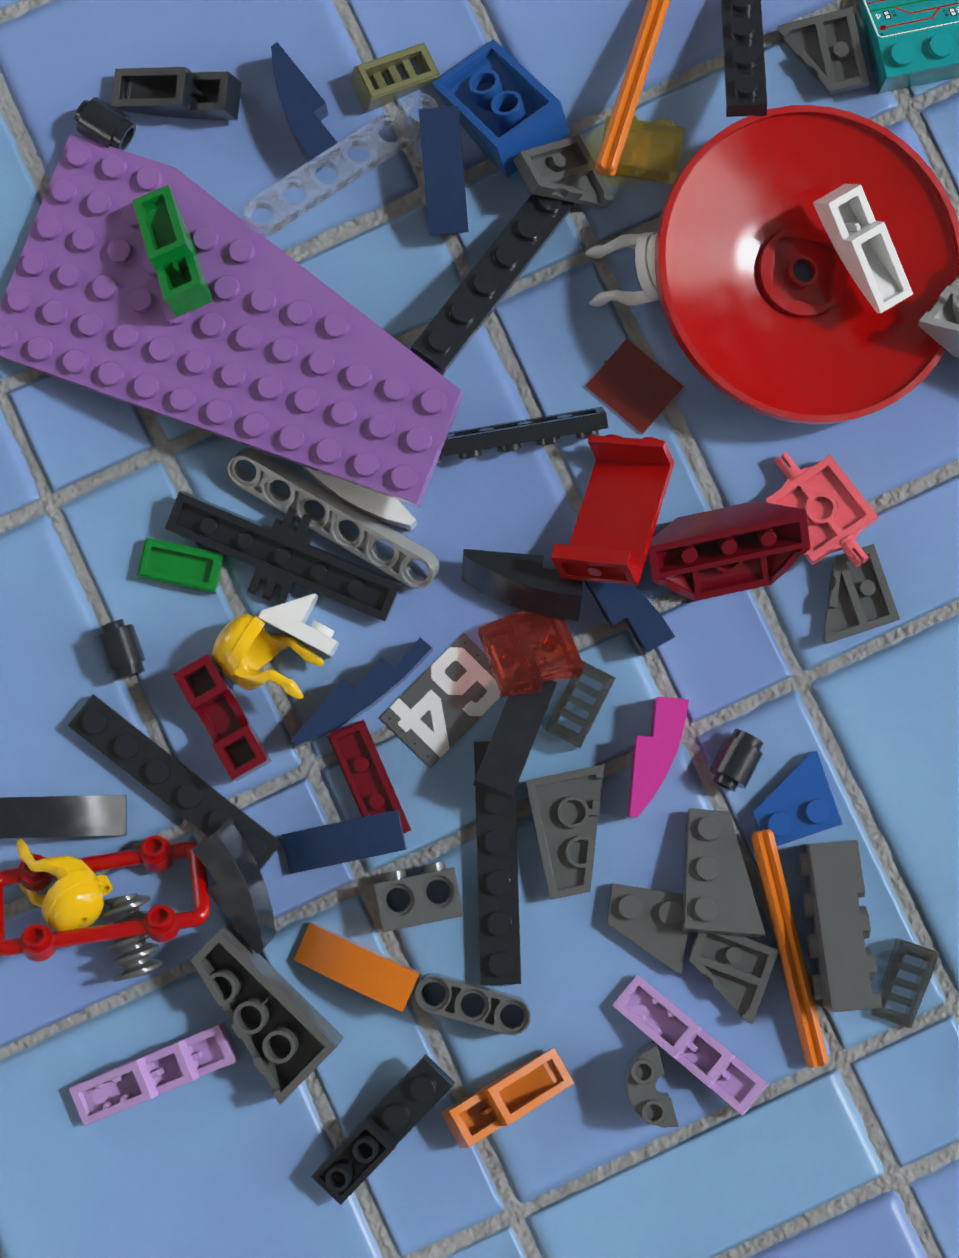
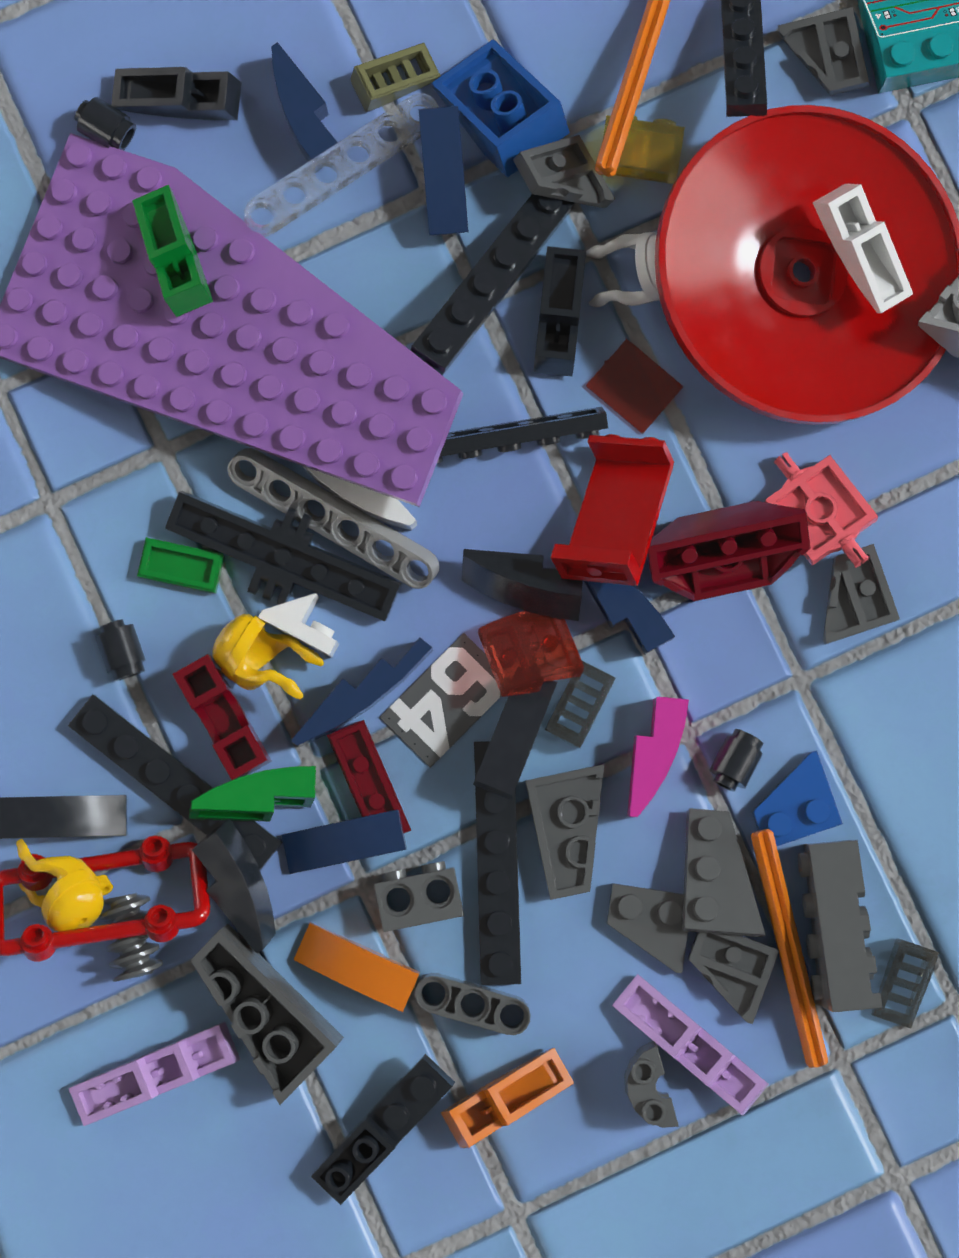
(256, 794): none -> green slope
(559, 311): none -> black slope

